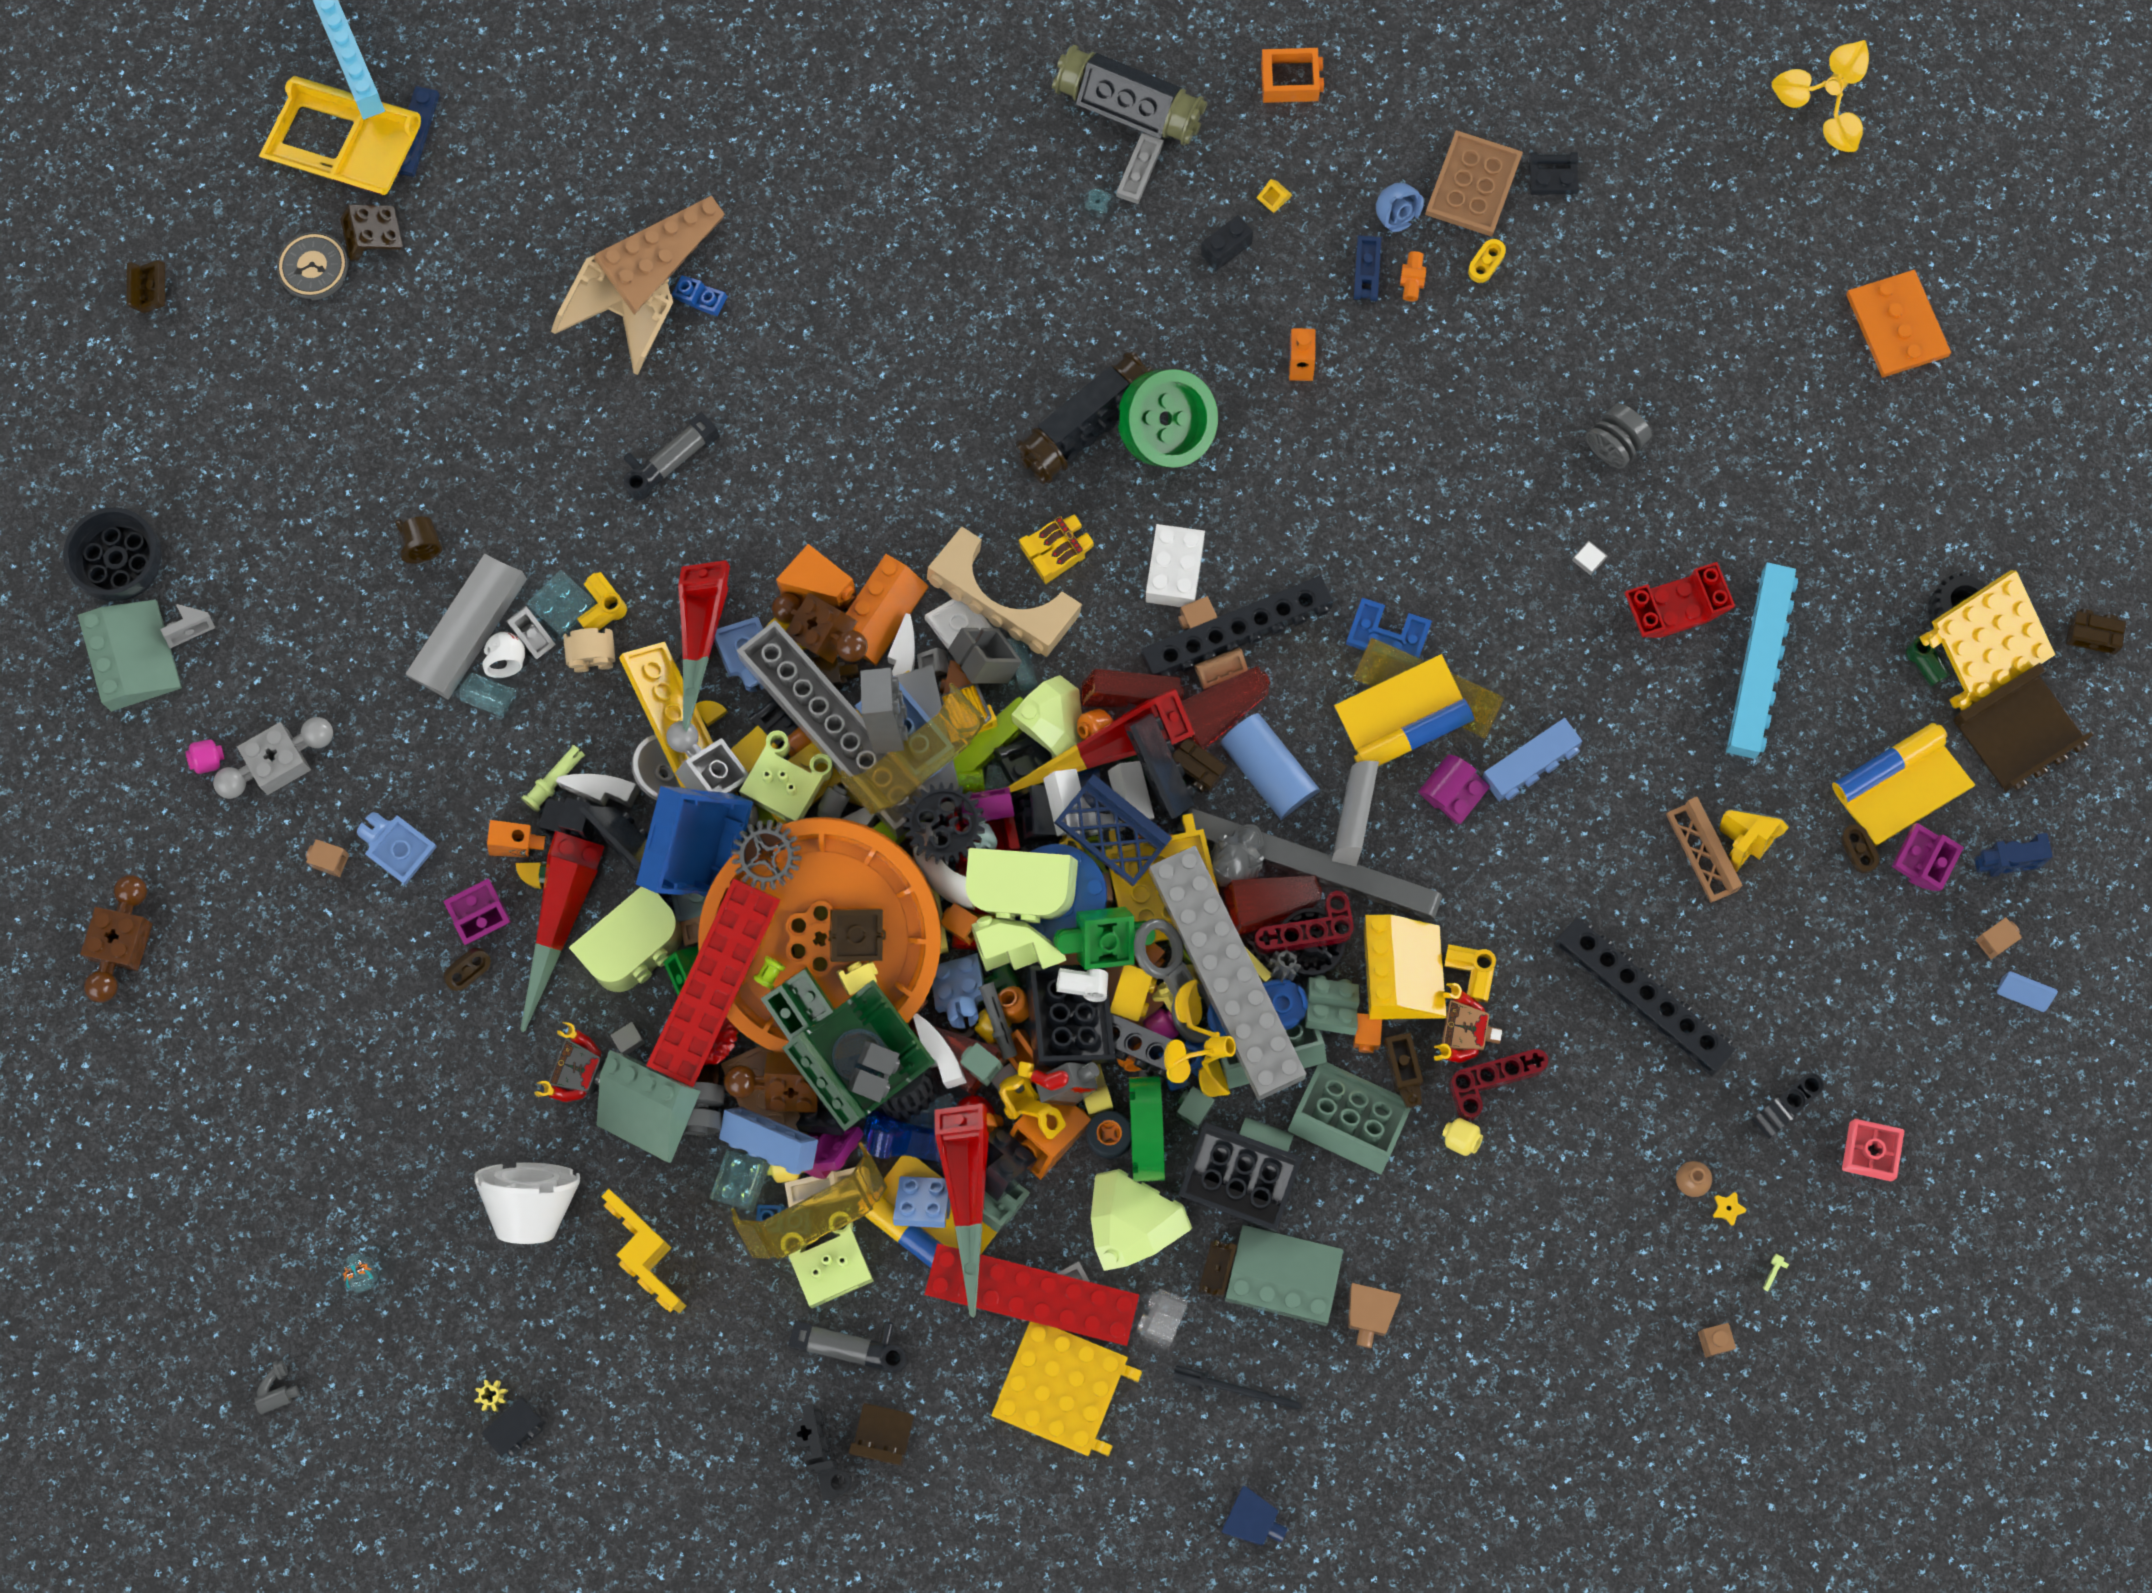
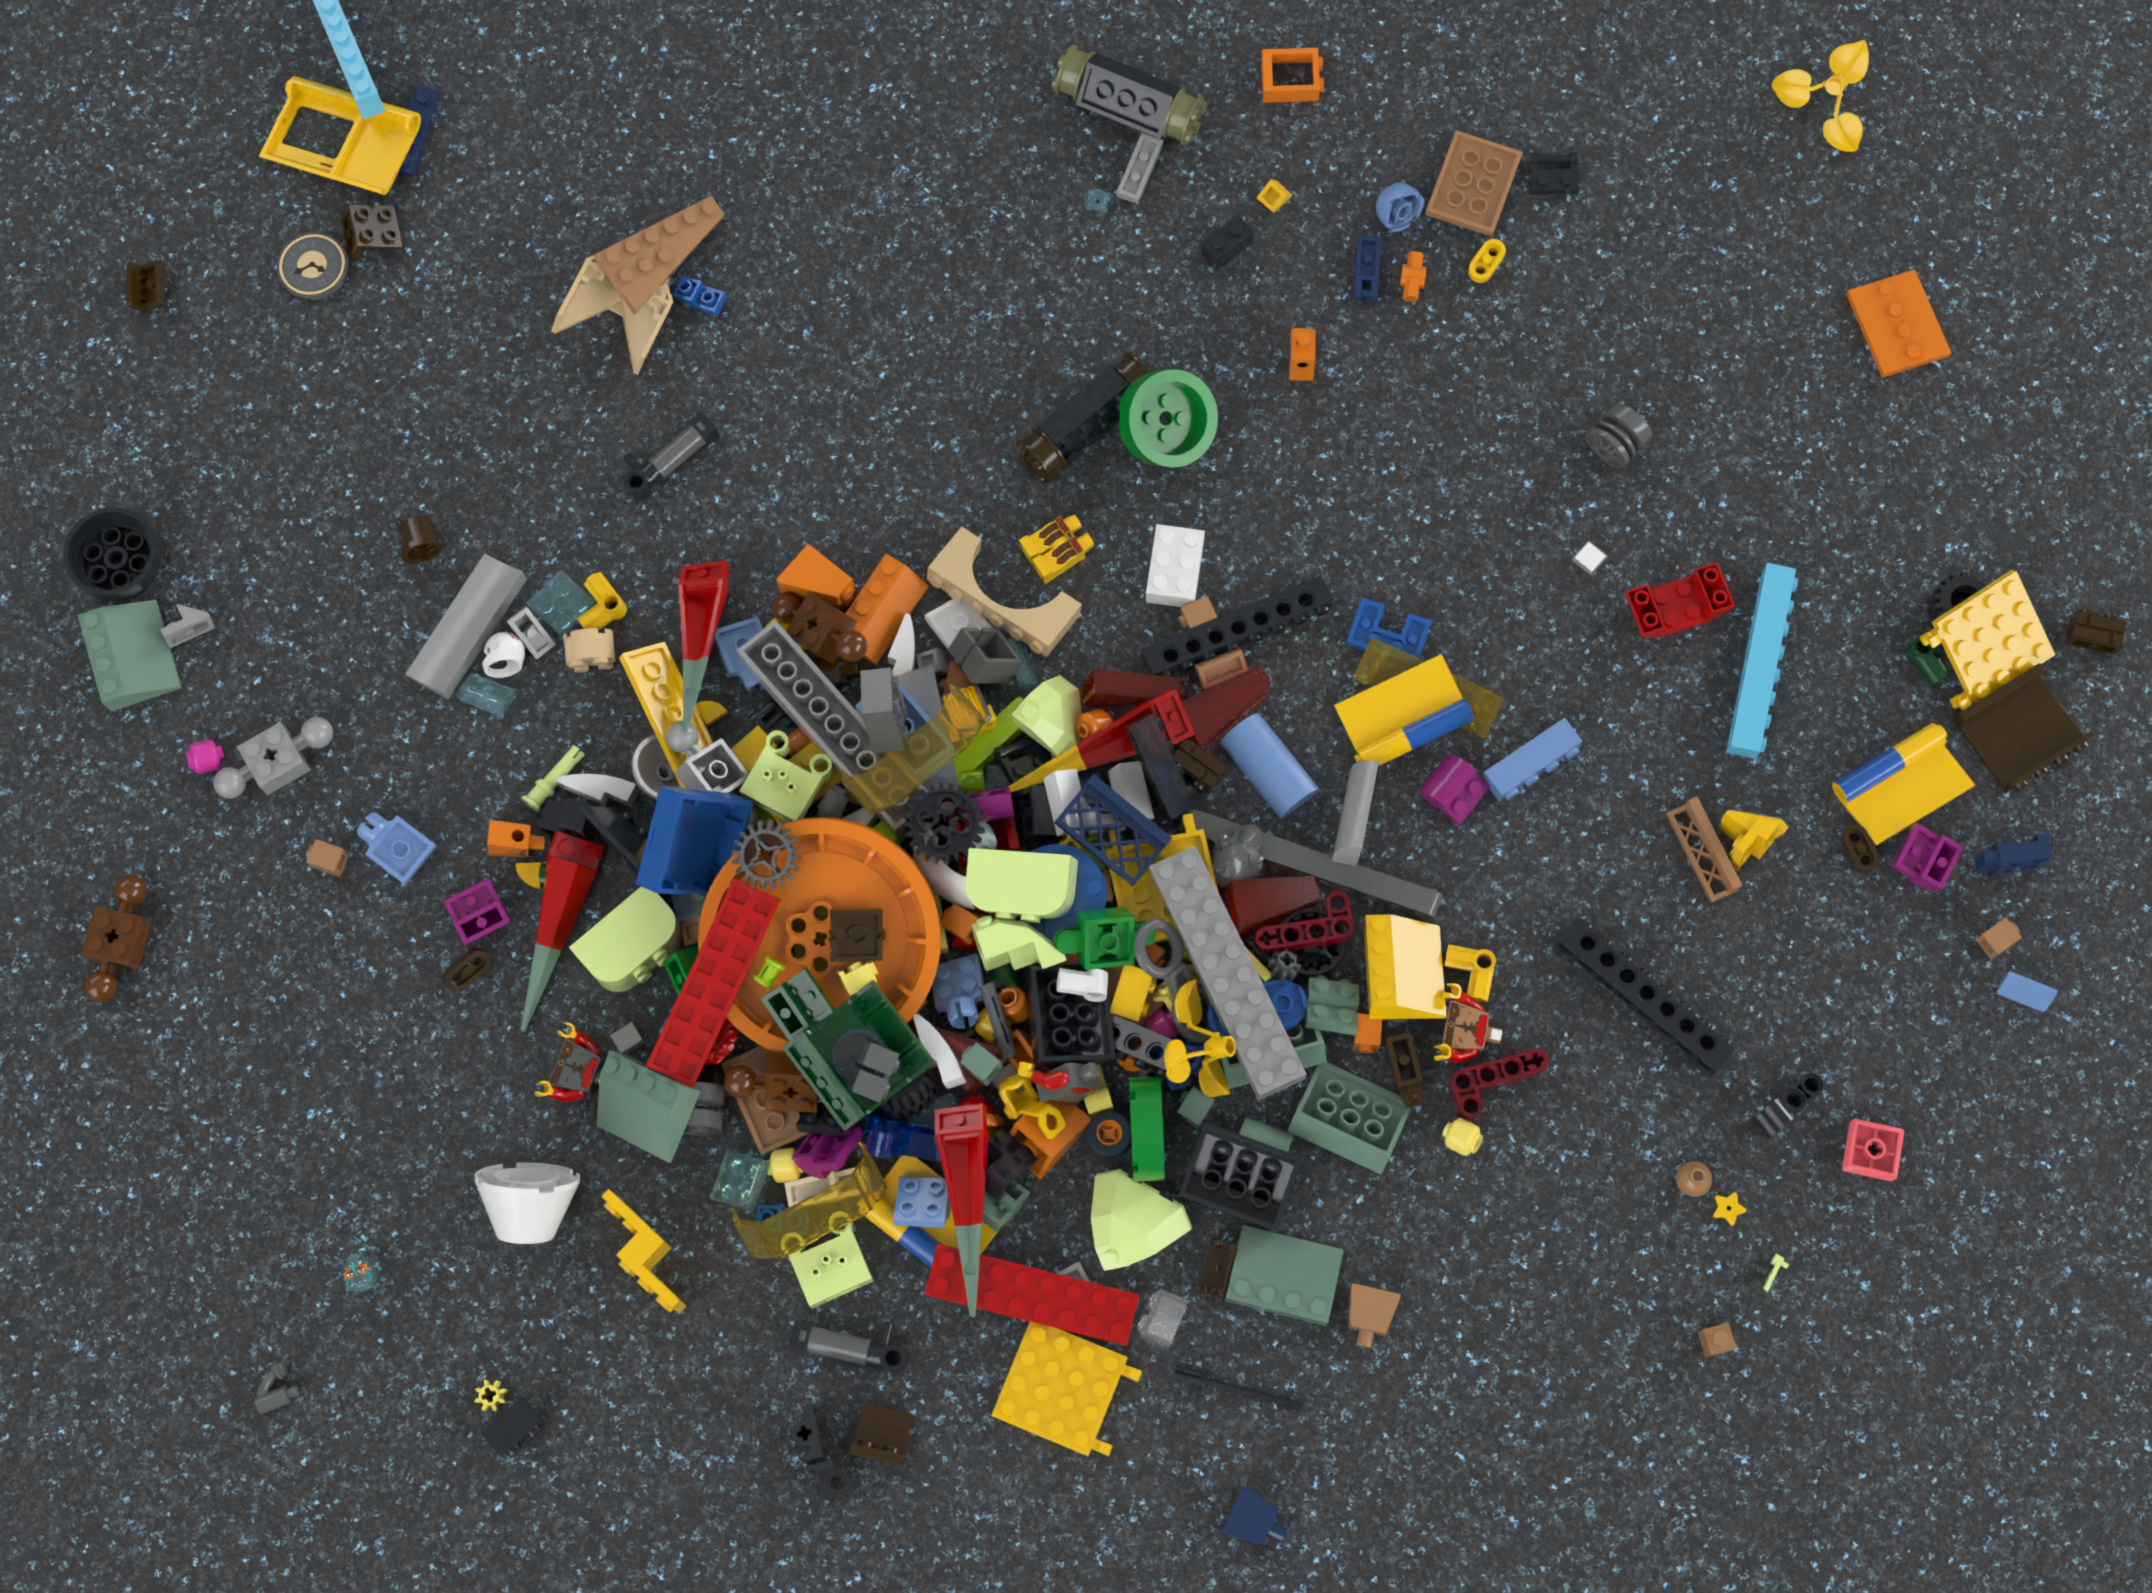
(768, 1140): medium blue brick -> none

